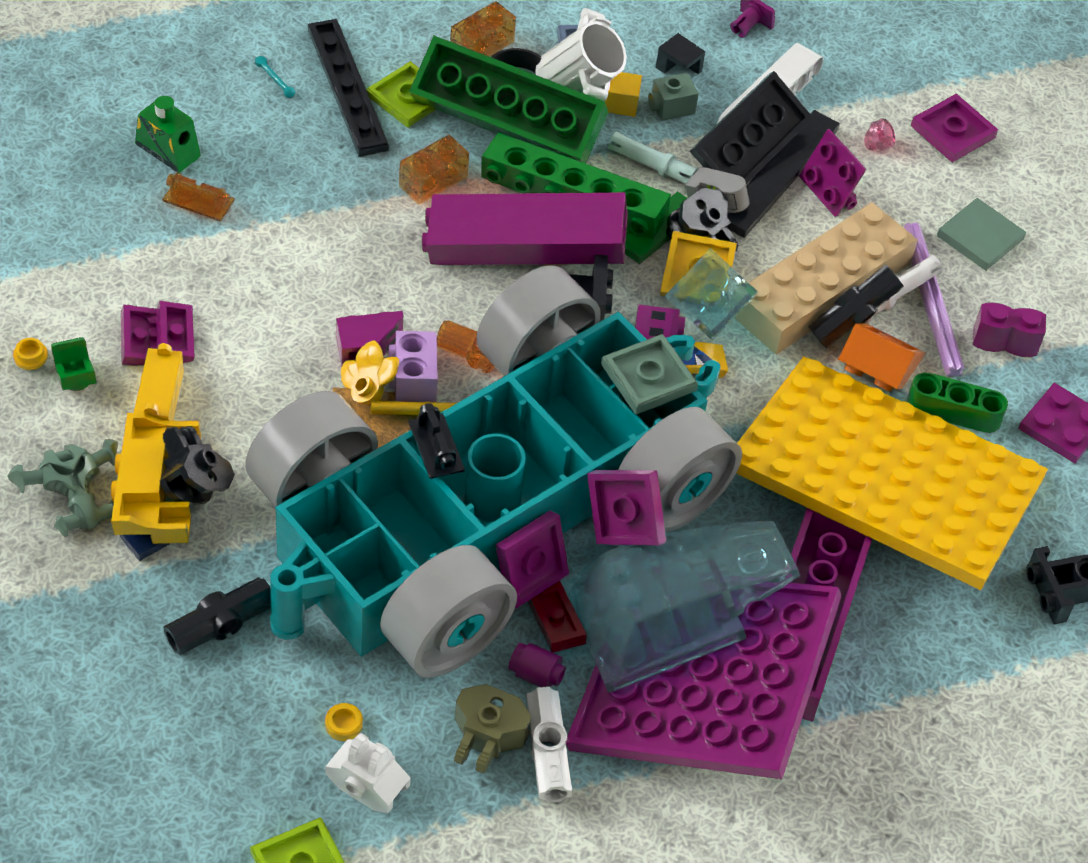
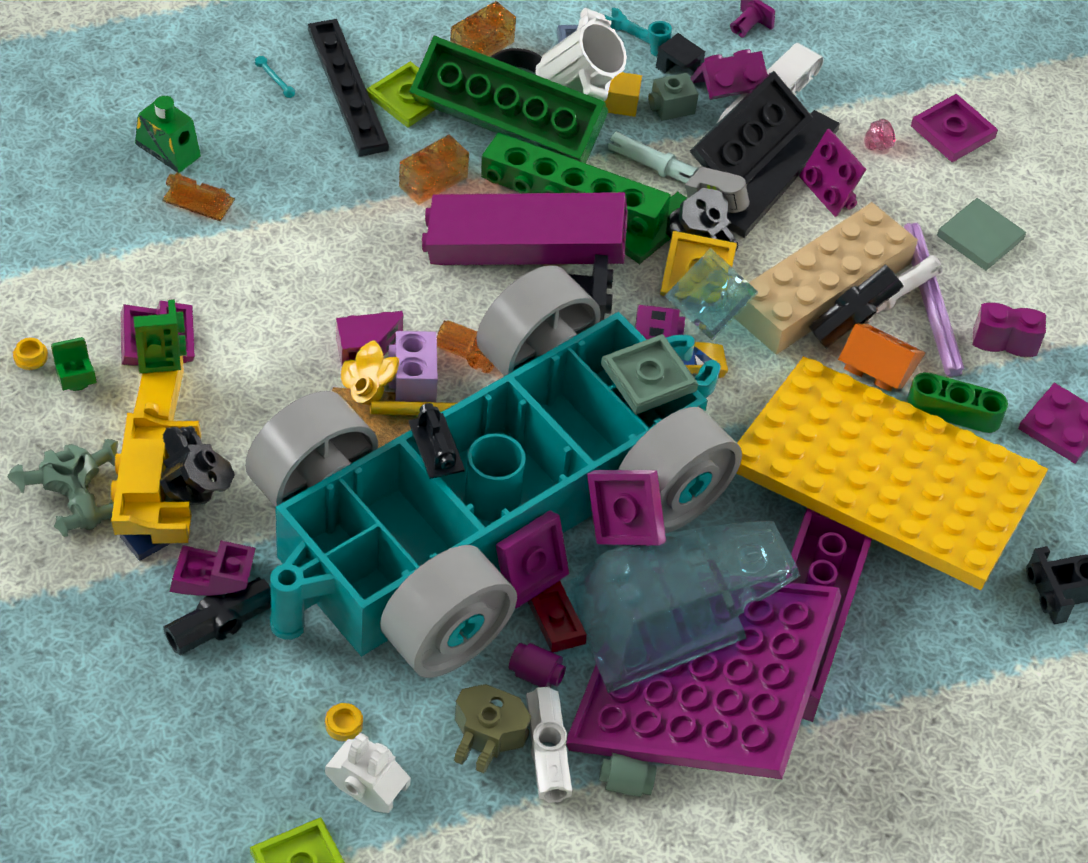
(159, 342): none -> green bracket
(210, 572): none -> magenta slope
(627, 775): none -> sand green brick
(656, 35): none -> teal brick
(731, 74): none -> magenta bracket

